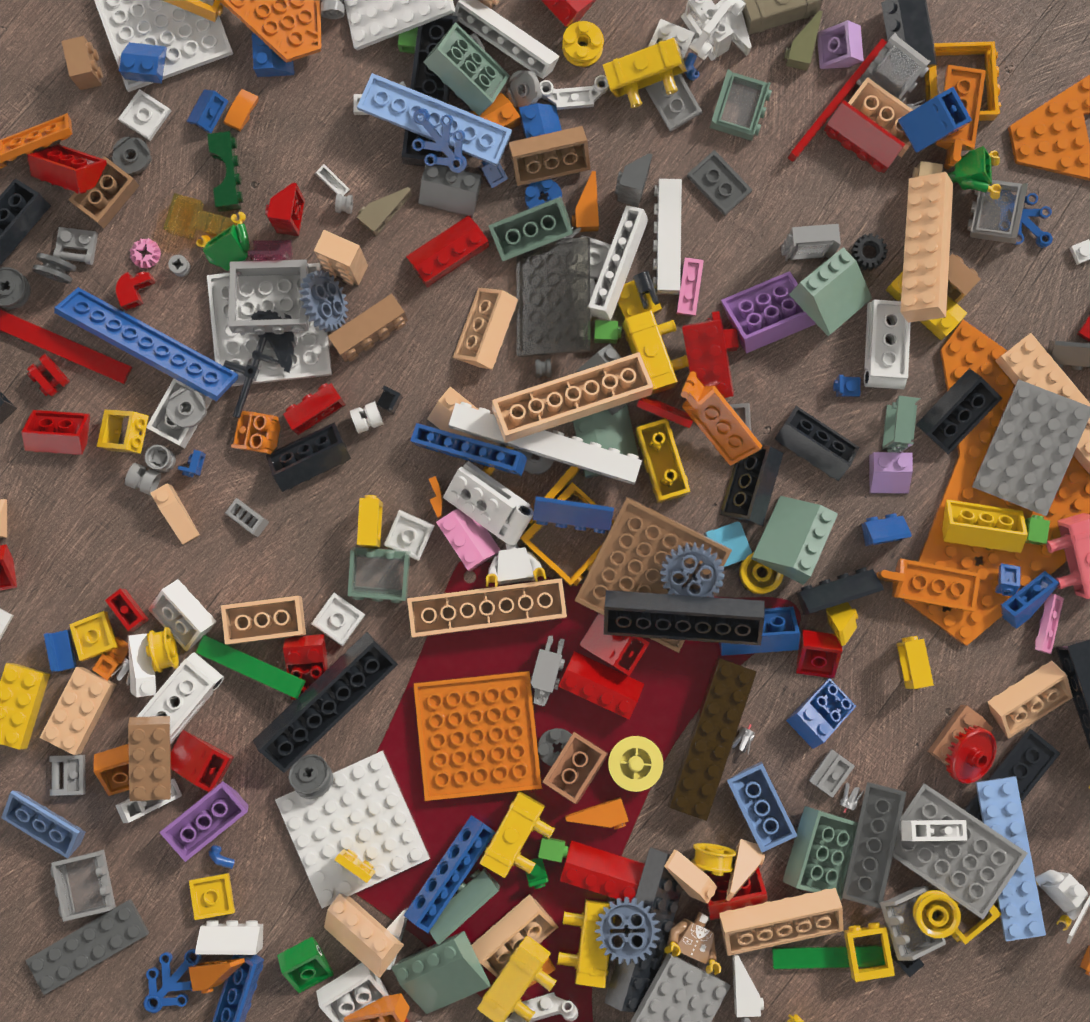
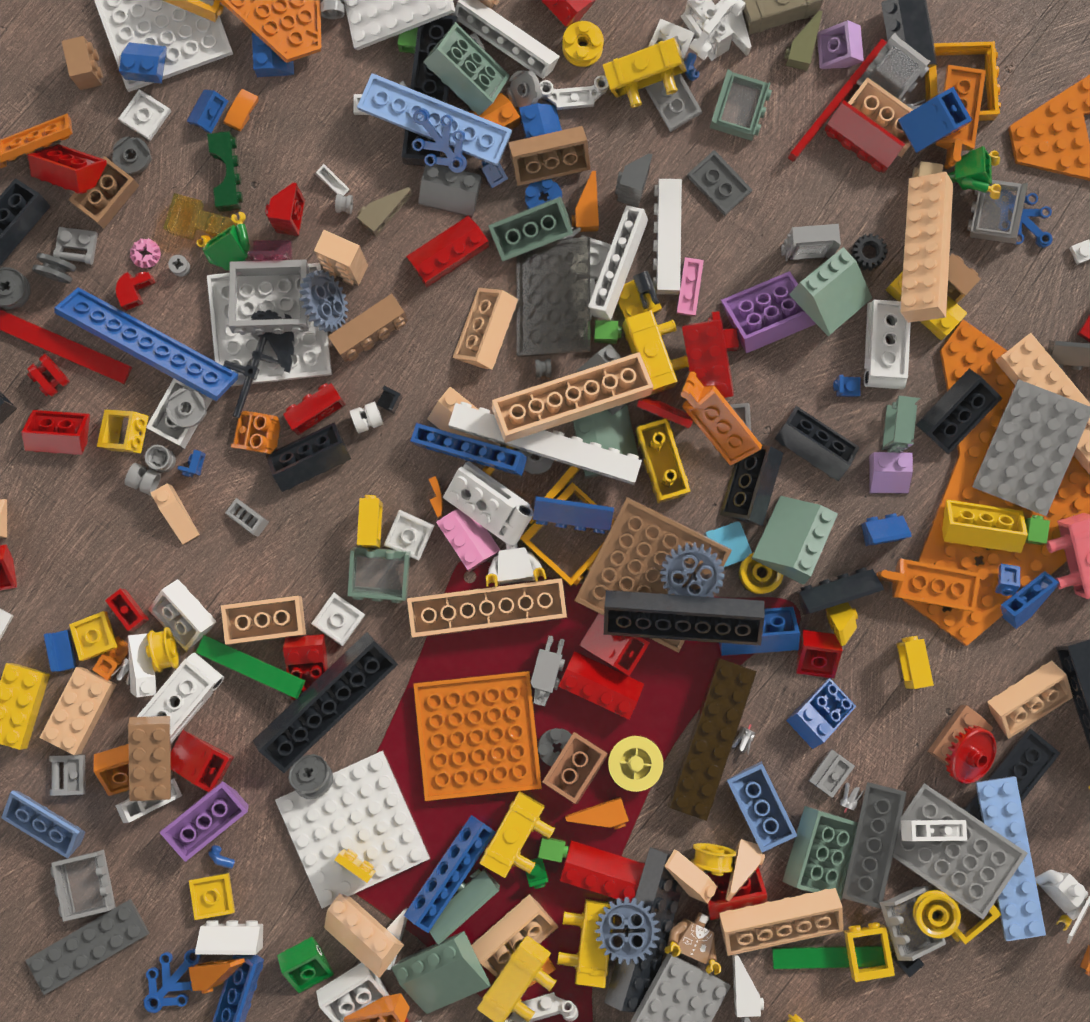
(1049, 623): bright pink plate -> none

